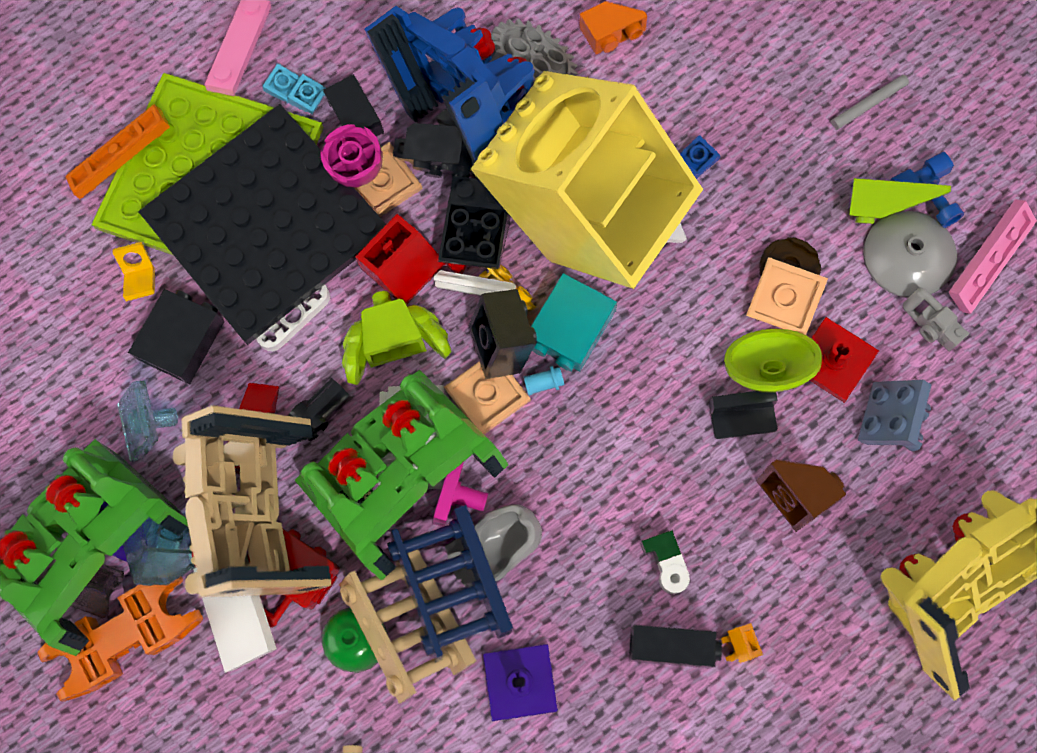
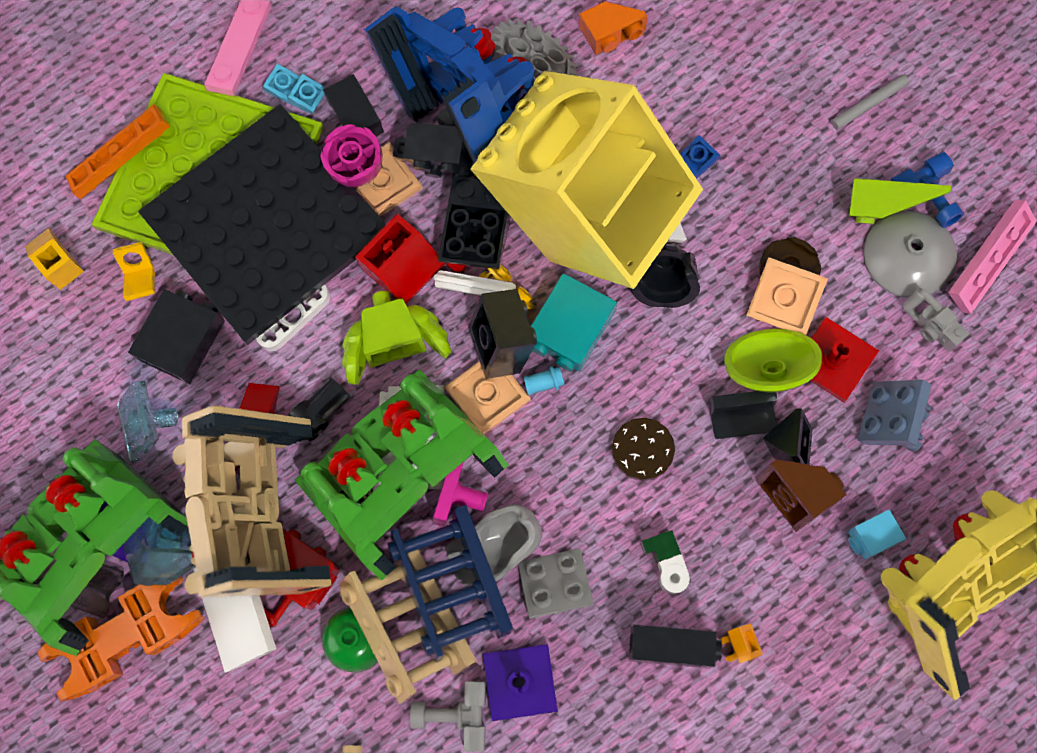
(53, 259): none -> yellow slope
(467, 715): none -> light grey bar
(555, 583): none -> light grey hinge
(643, 449): none -> dark brown tile
(669, 280): none -> black helmet
(791, 438): none -> black slope
(875, 535): none -> medium azure brick

